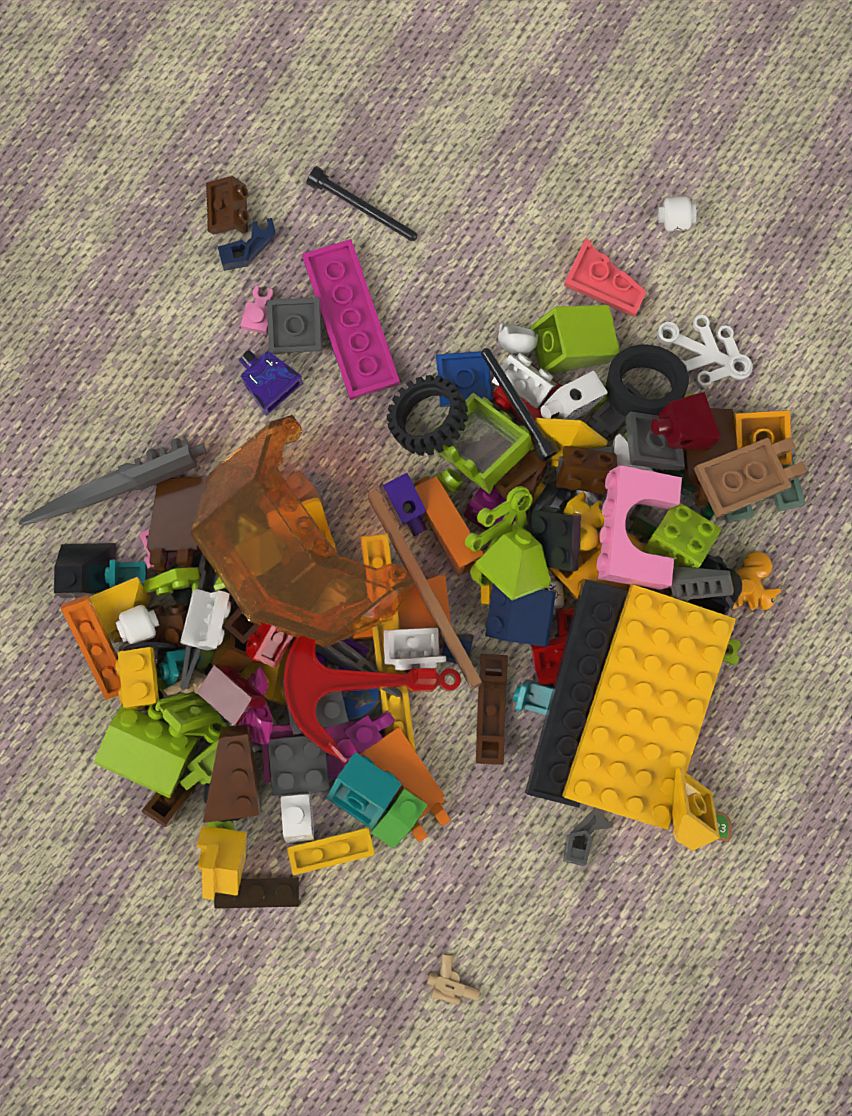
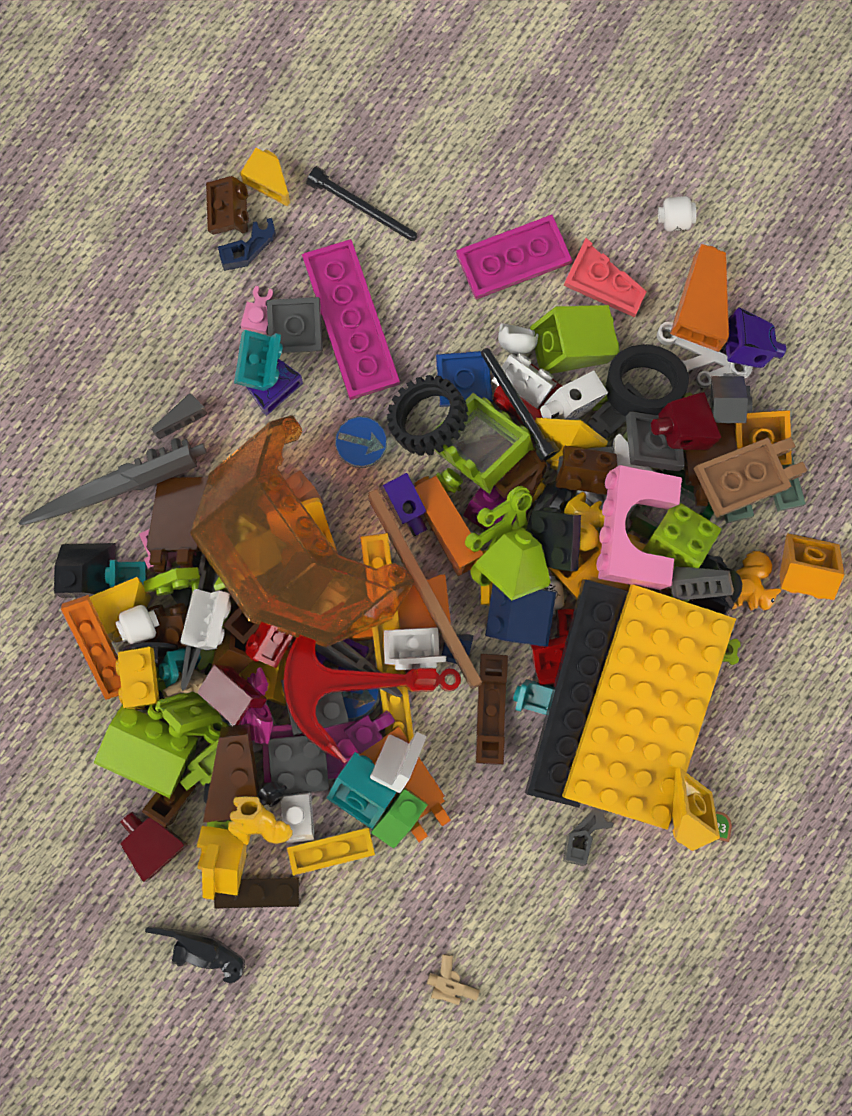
(149, 845): none -> dark red torso
(180, 416): none -> dark grey slope
(203, 952): none -> black animal
(256, 819): none -> yellow animal
(258, 360): none -> teal bracket
(265, 175): none -> yellow slope
(271, 794): none -> black plate
(361, 442): none -> blue piece
(397, 761): none -> white panel
(513, 257): none -> dark pink plate
(704, 301): none -> orange slope
(730, 398): none -> dark grey hinge
(752, 340): none -> dark purple torso
(811, 567): none -> light orange slope

